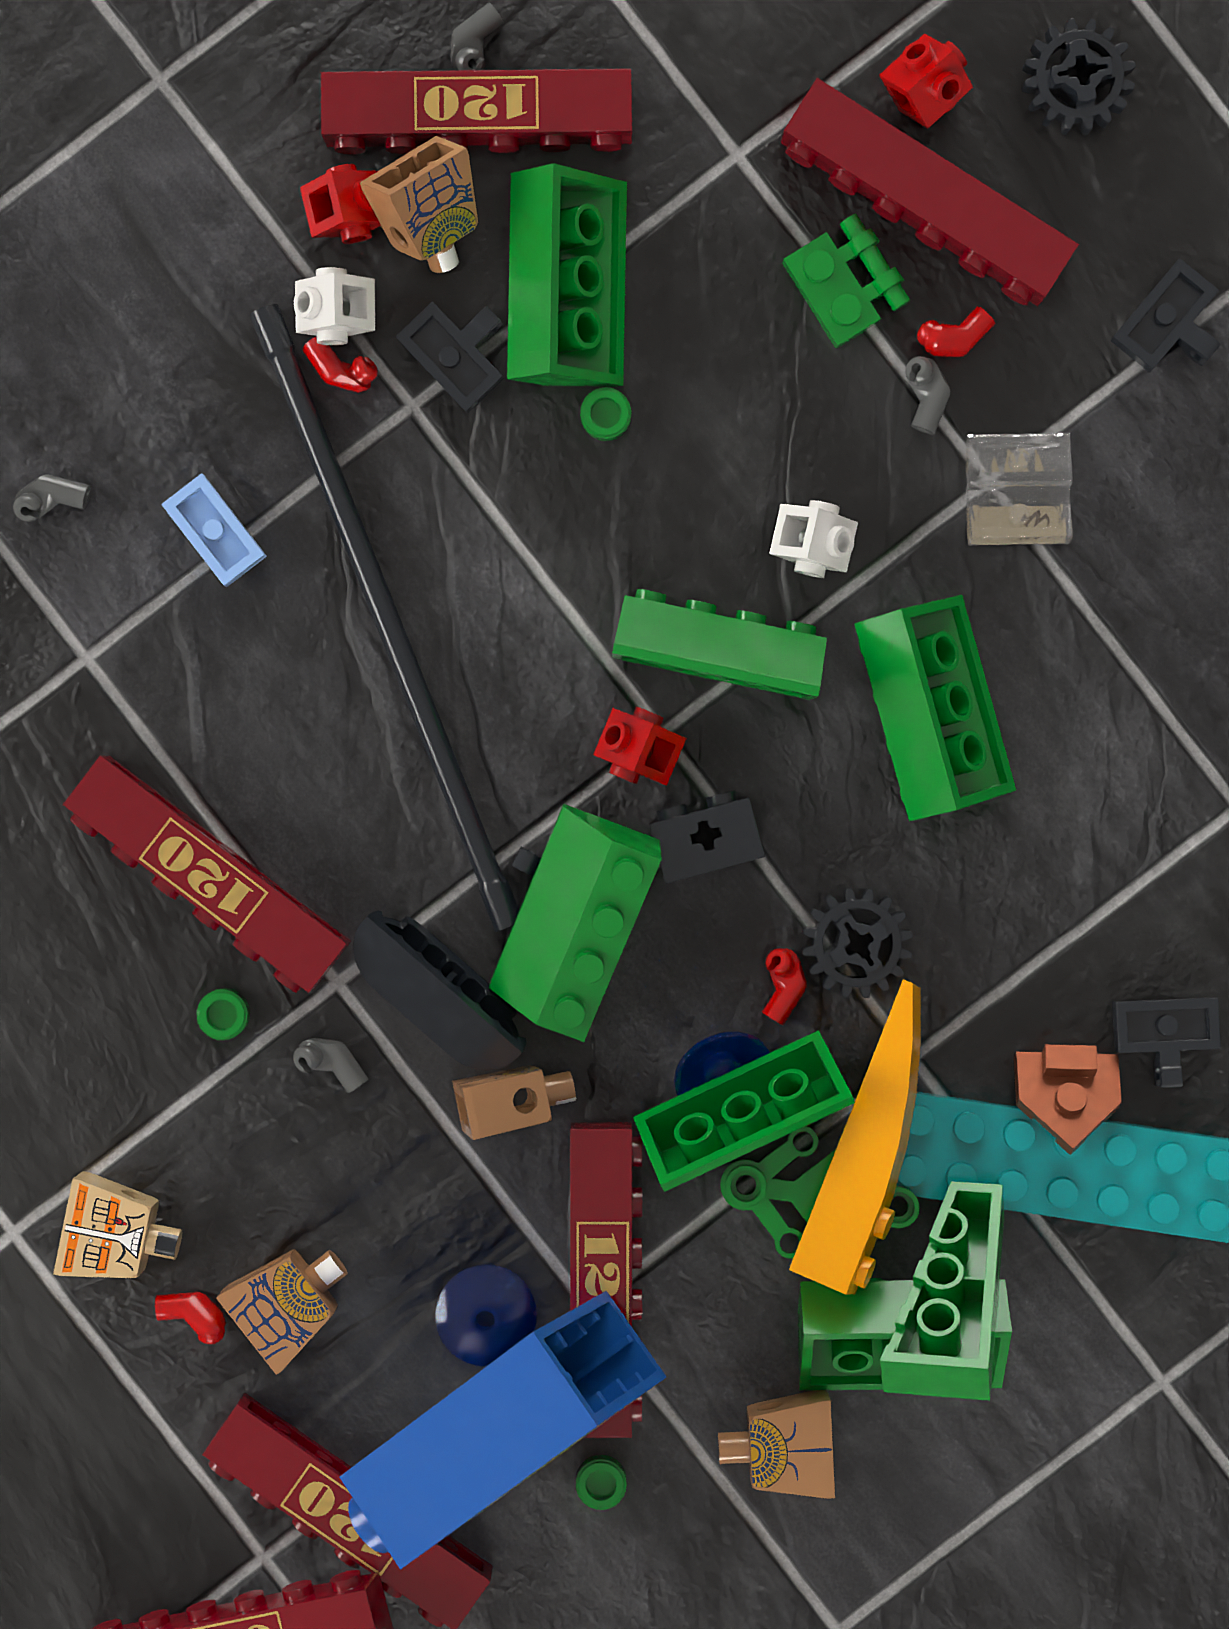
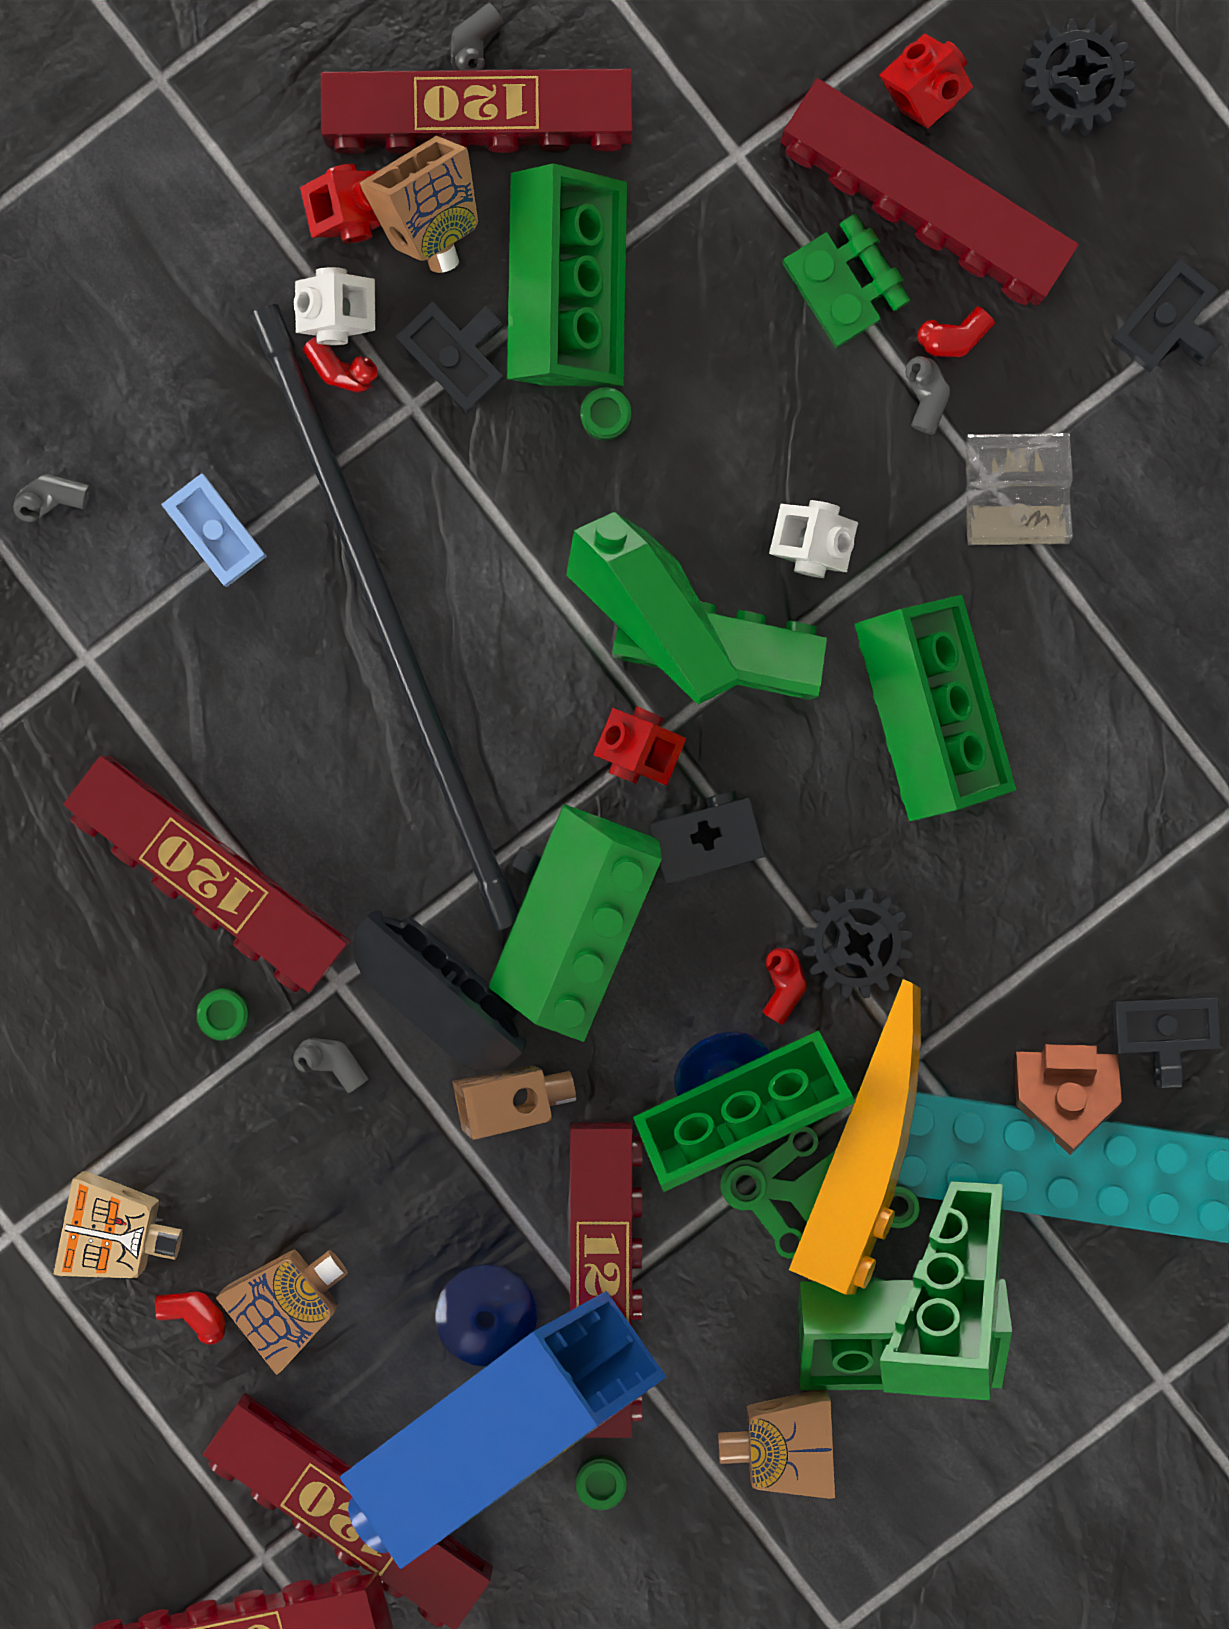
(651, 603): none -> green wedge

